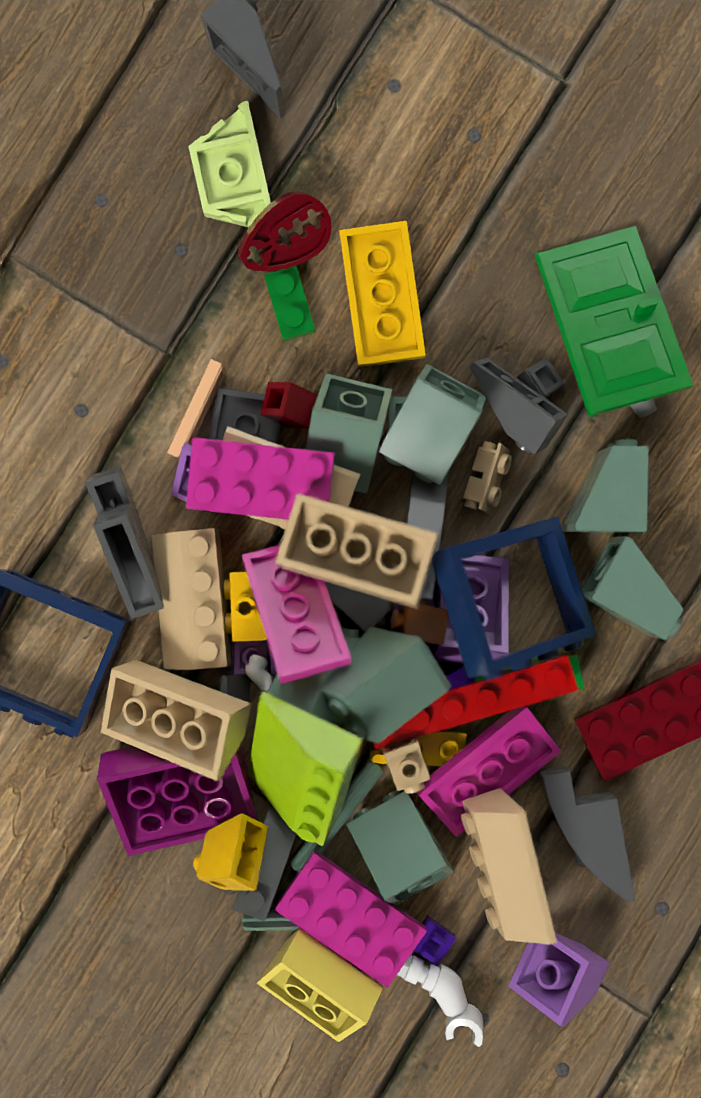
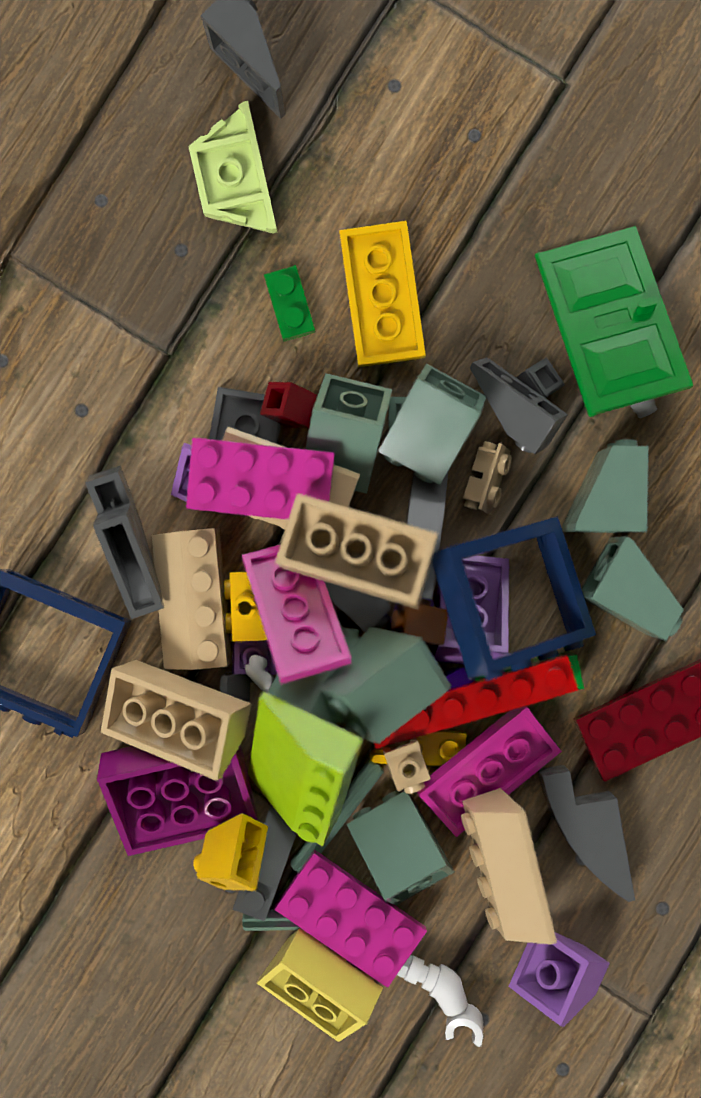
(198, 407): light nougat tile -> none
(280, 214): dark red piece -> none
(435, 941): dark purple tile -> none

